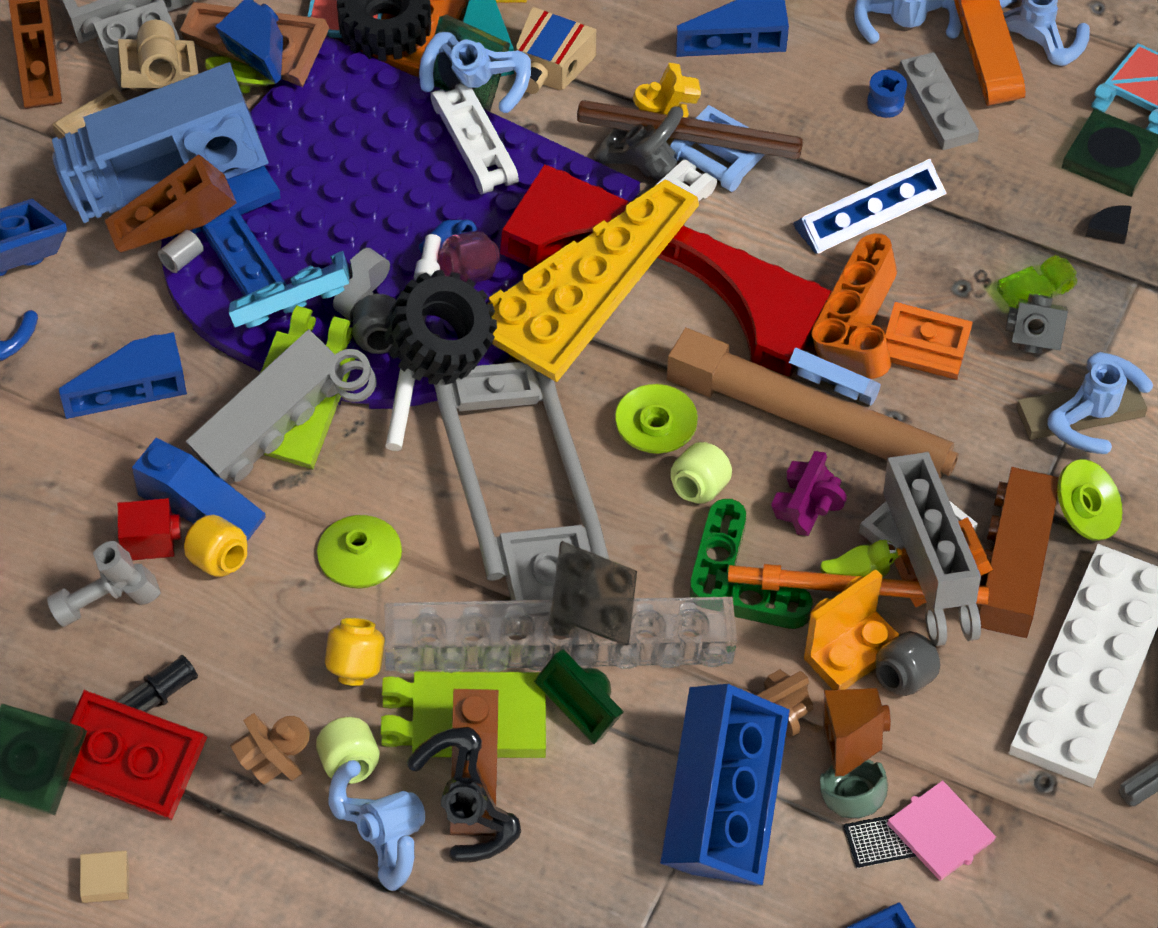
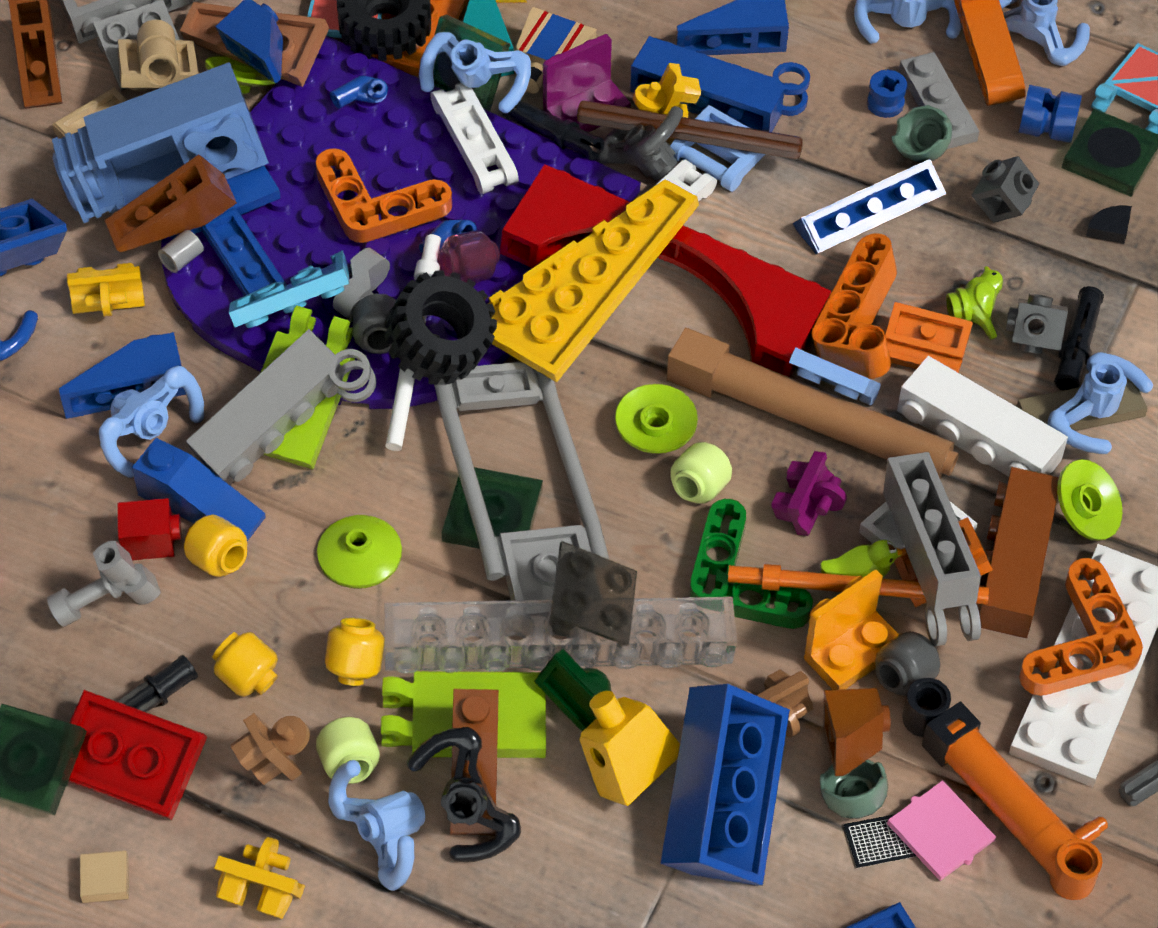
(106, 289): none -> yellow hips
(147, 414): none -> light blue piece
(245, 664): none -> yellow head
(277, 889): none -> yellow hips
(360, 89): none -> blue arm
(365, 208): none -> orange beam
(508, 500): none -> clear green tile
(564, 133): none -> black pin
(580, 76): none -> magenta bracket
(626, 747): none -> yellow torso
(733, 90): none -> blue hinge
(923, 134): none -> sand green hair
(955, 740): none -> orange piece
(977, 300): none -> lime animal
(979, 420): none -> white brick
(1005, 189): none -> dark grey brick
(1030, 282): clear neon green plate -> none
(1050, 113): none -> blue wheel
(1071, 370): none -> black pin
(1095, 646): none -> orange beam

